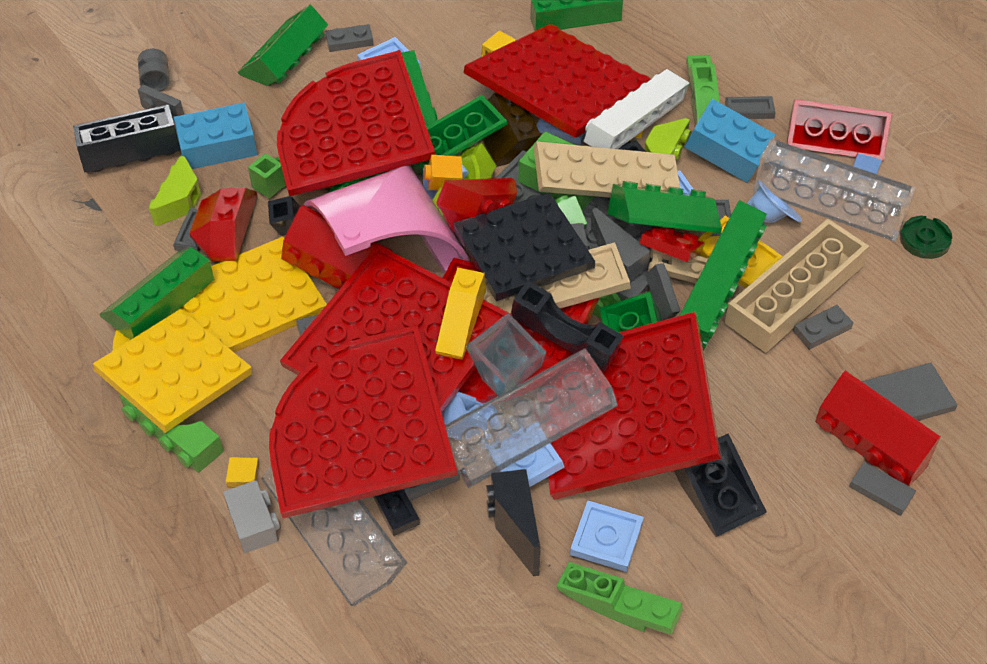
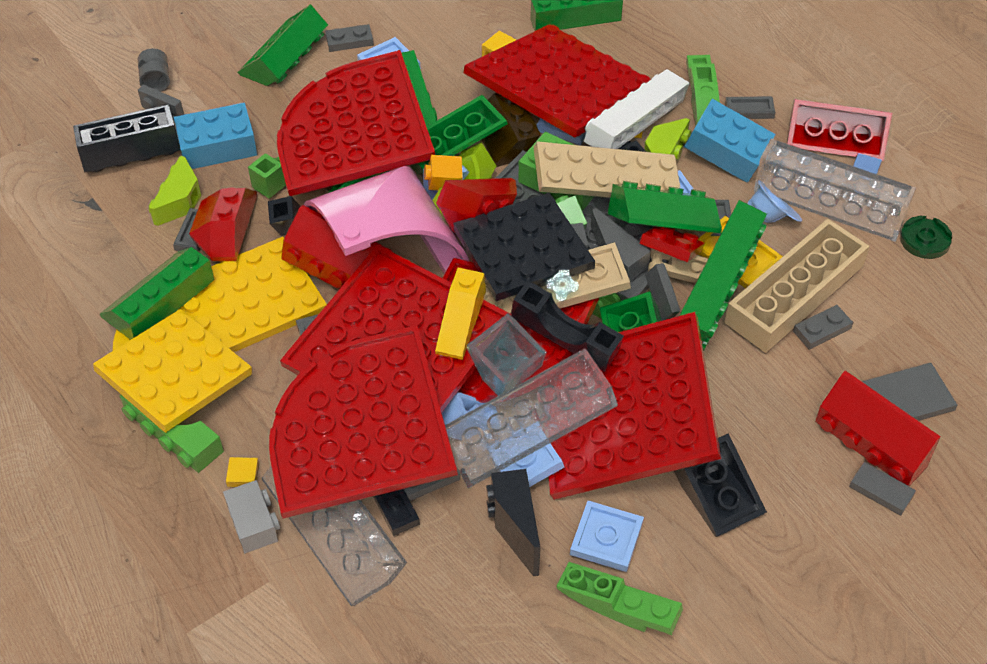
(562, 277): none -> clear light blue plate

